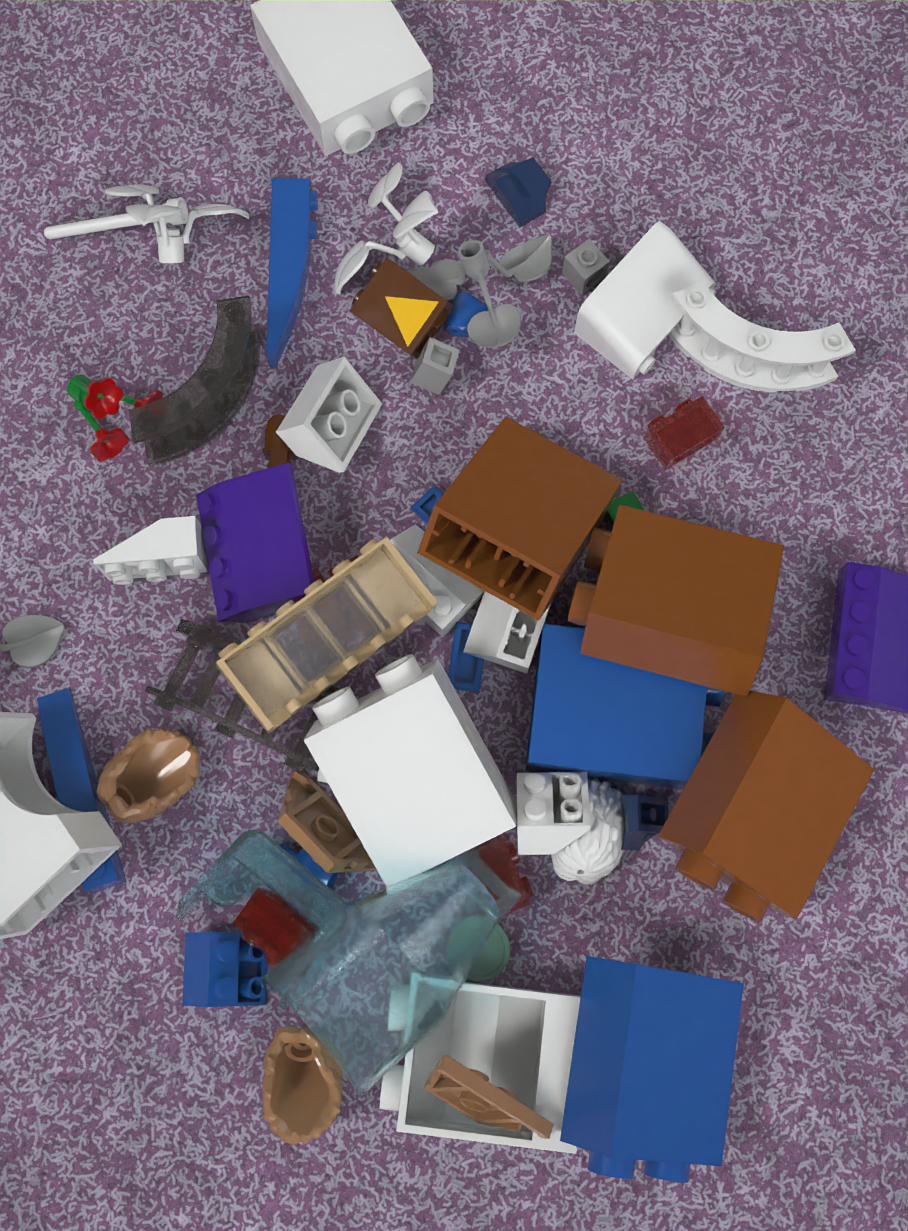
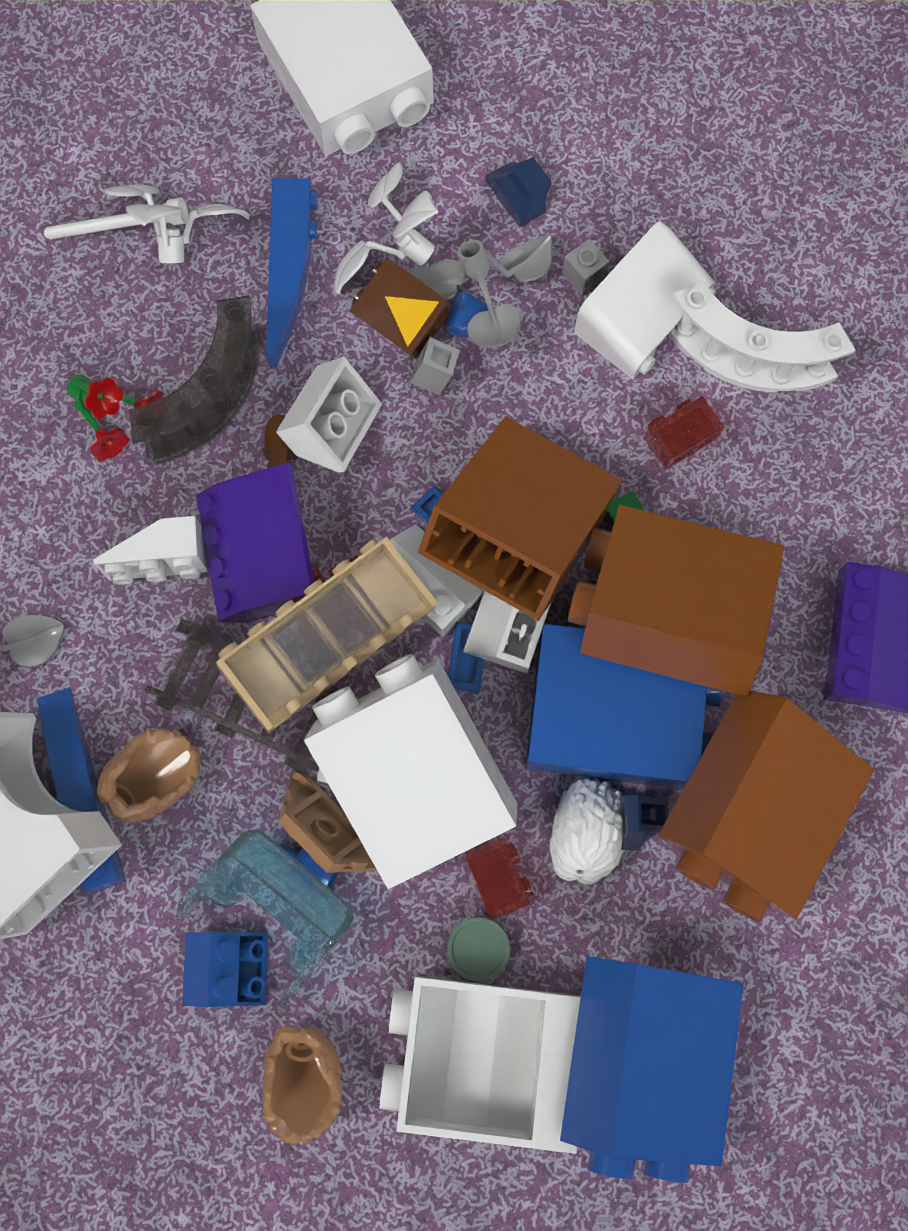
(272, 925): clear red brick -> none
(392, 964): clear light blue windscreen -> none
(482, 1101): medium nougat wing -> none
(551, 811): white slope -> none

